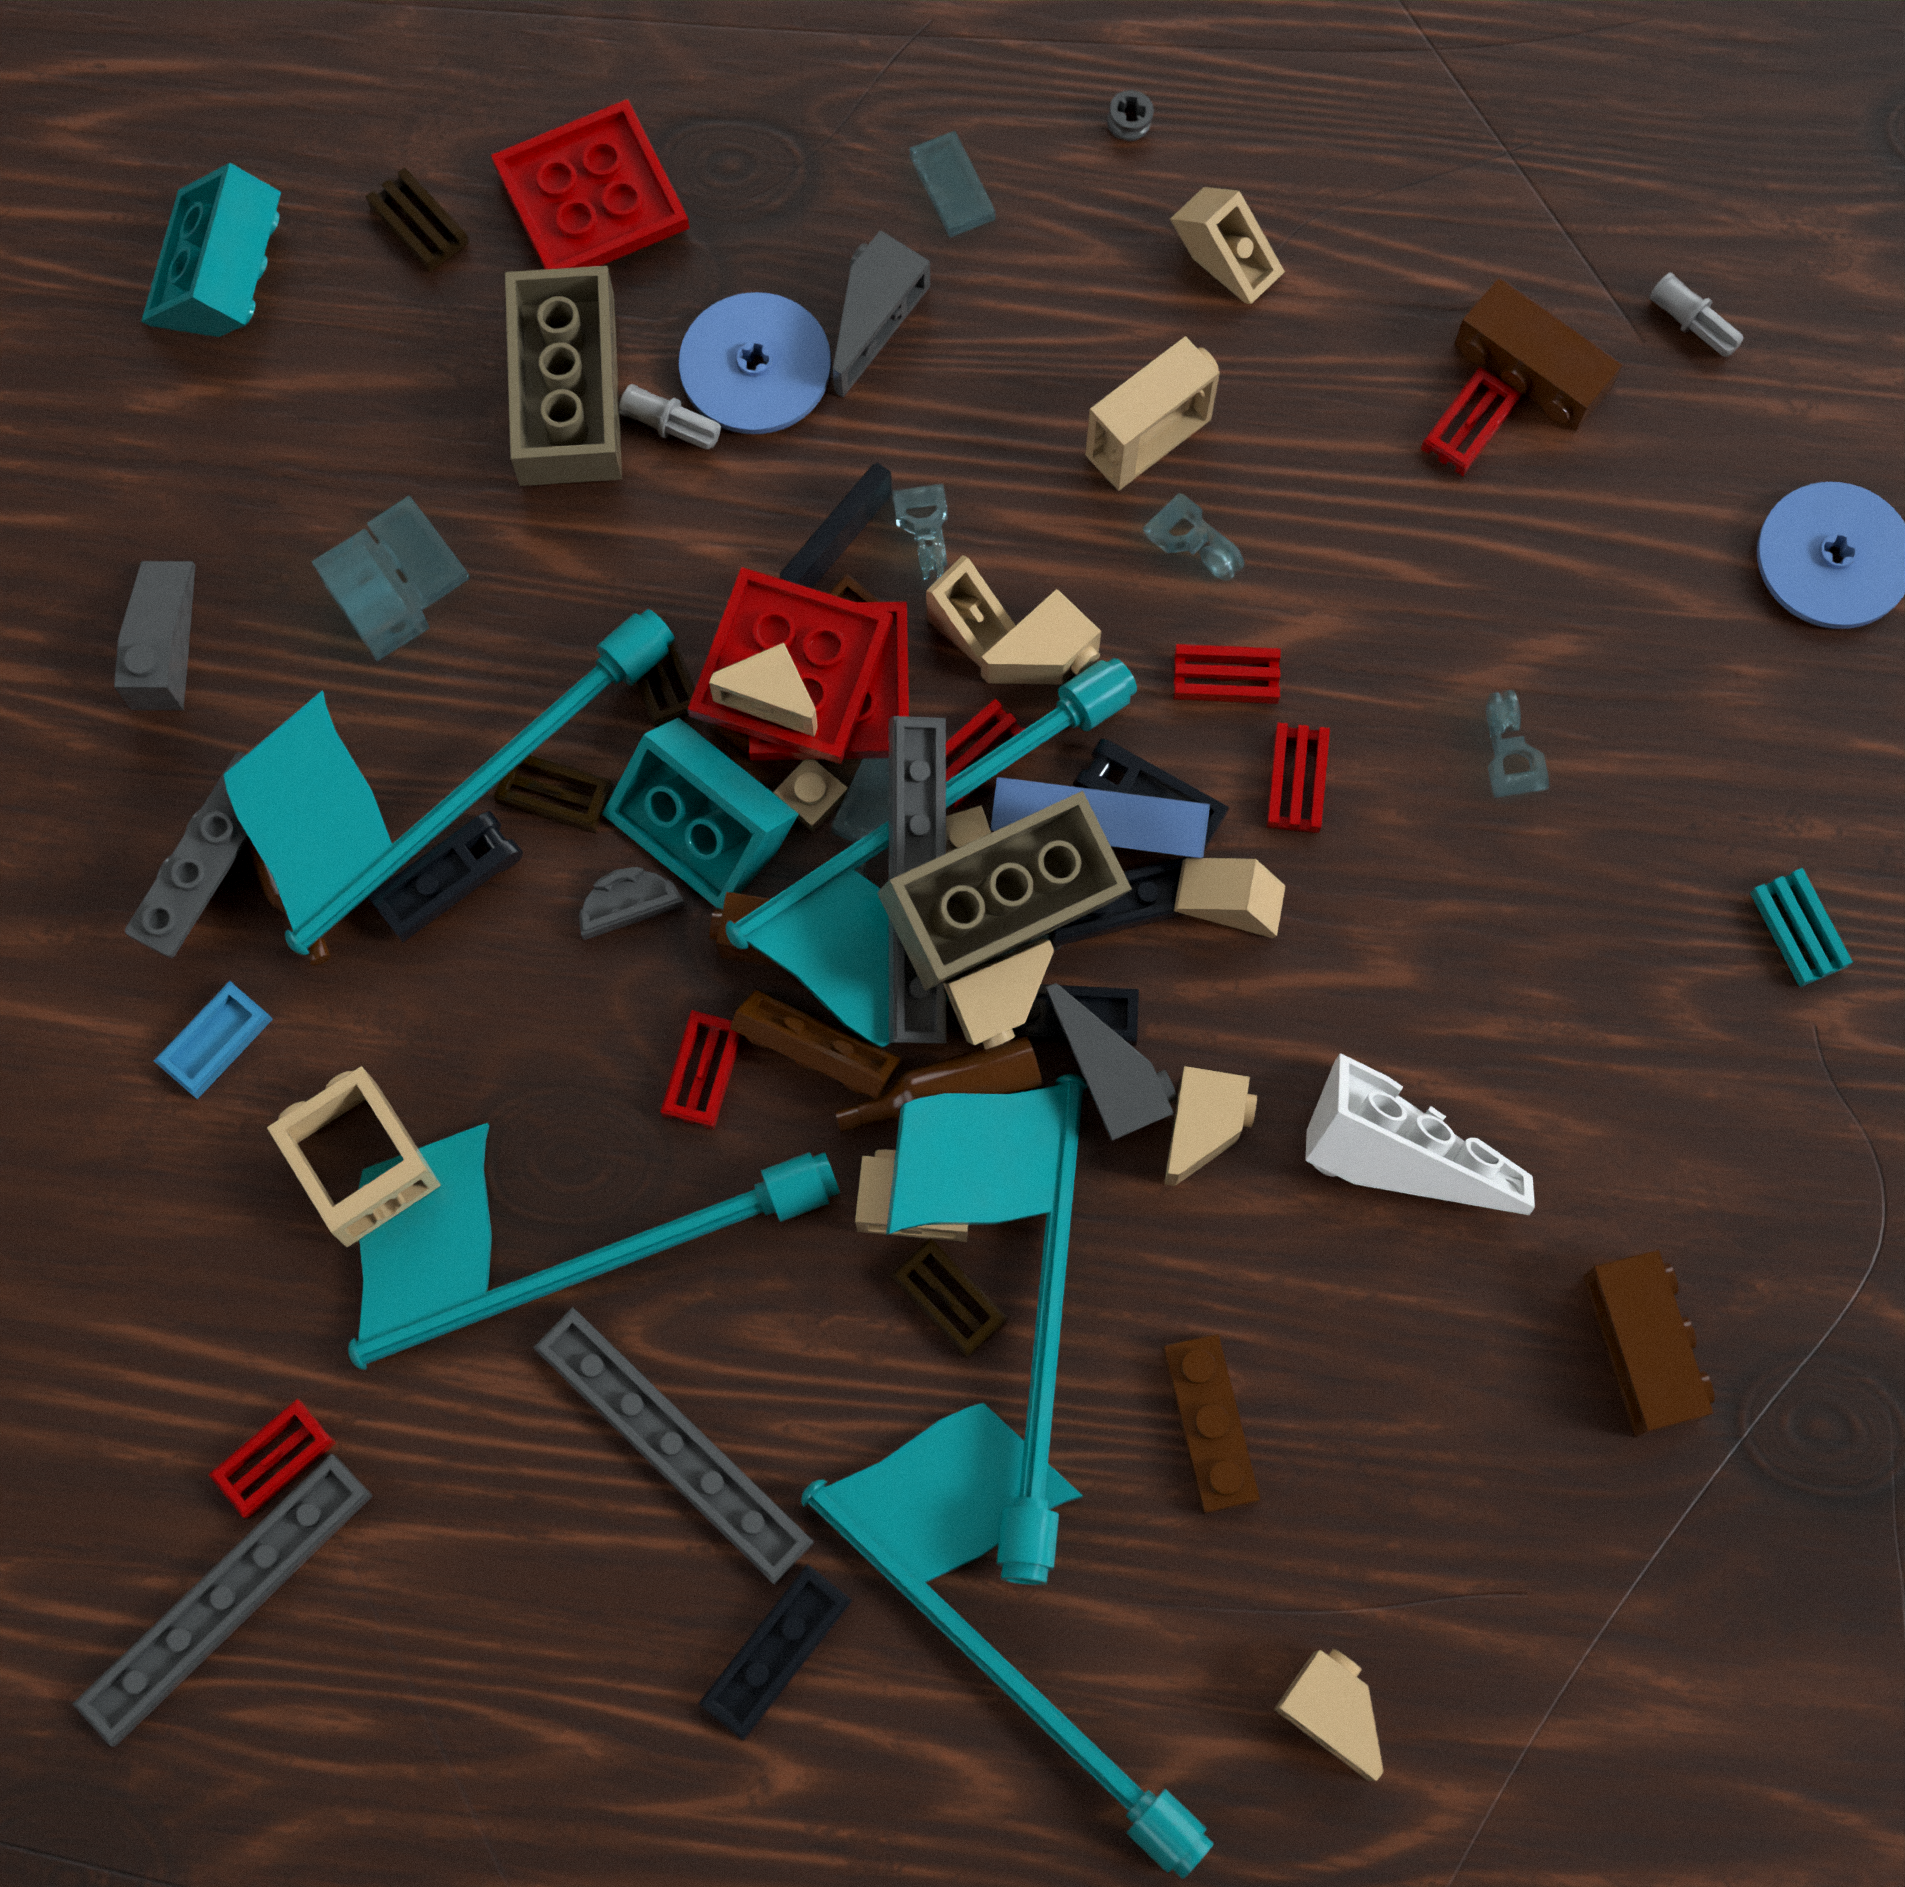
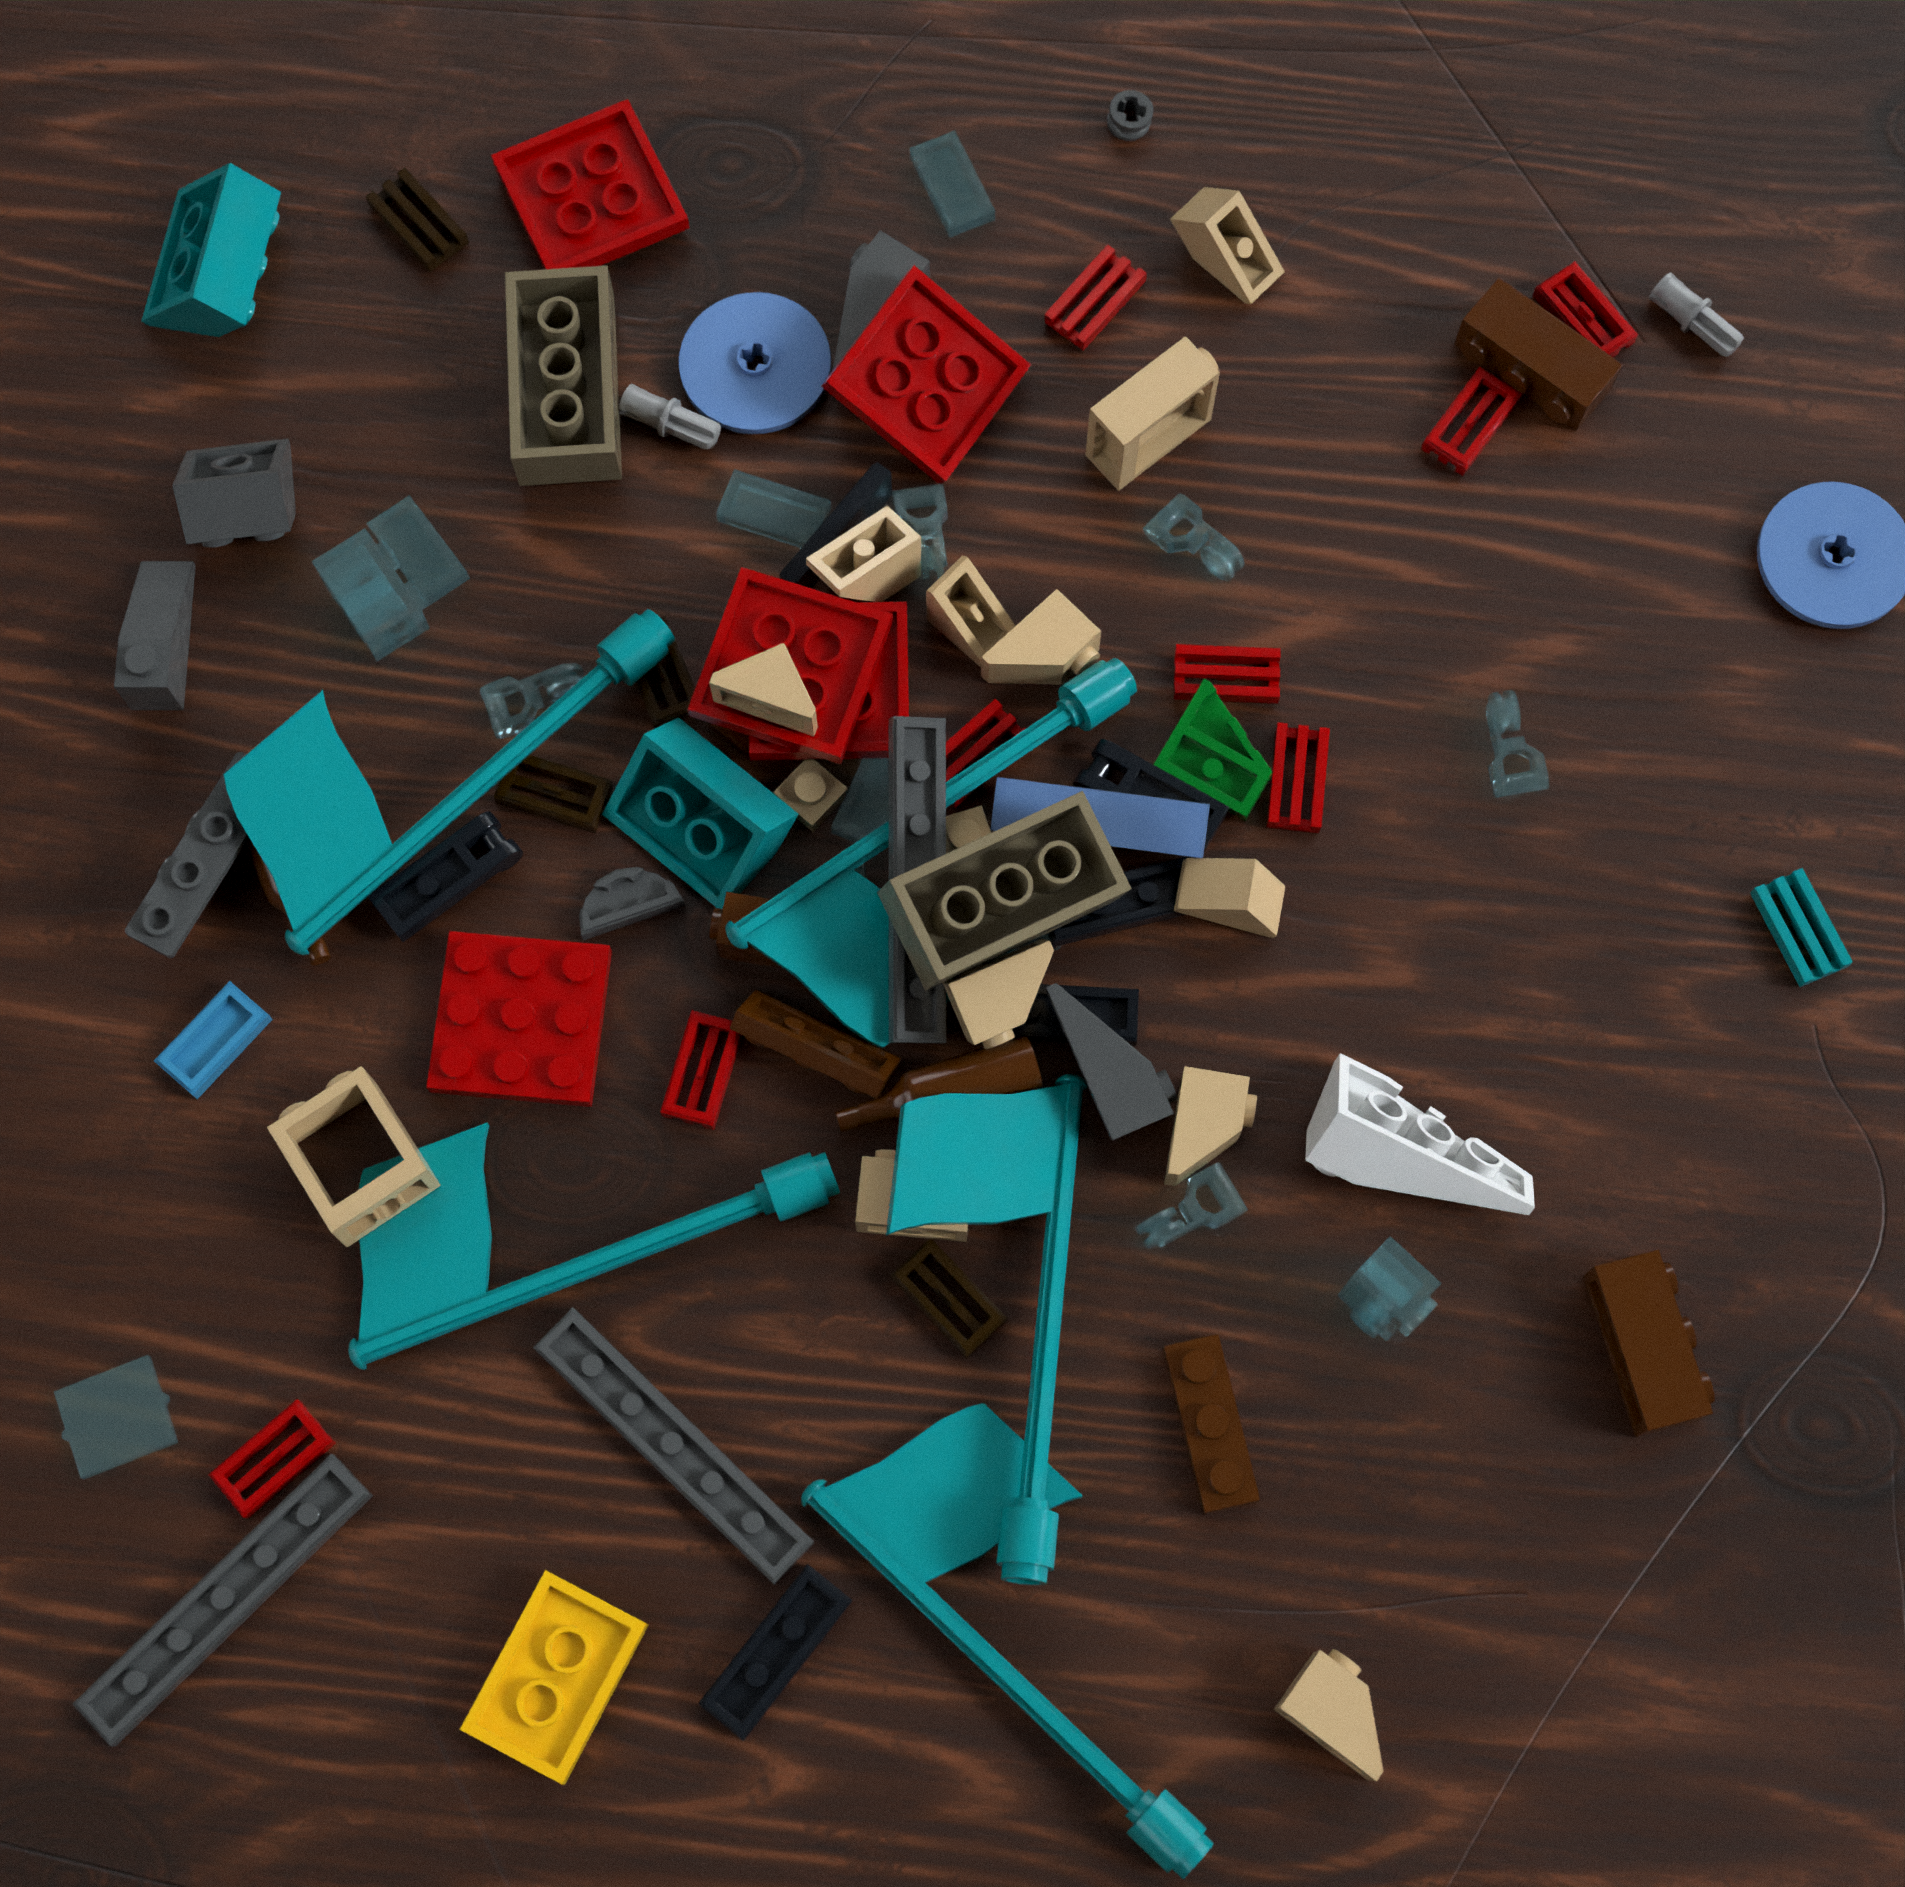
(115, 1417): none -> clear light blue piece
(236, 493): none -> dark grey slope
(519, 1019): none -> red plate
(554, 1677): none -> yellow plate
(556, 679): none -> clear light blue piece
(772, 509): none -> clear light blue tile
(870, 558): none -> tan slope
(926, 375): none -> red plate
(1119, 269): none -> red tile
(1163, 1231): none -> clear light blue piece
(1214, 754): none -> green wing
(1390, 1292): none -> clear light blue brick
(1563, 304): none -> red tile

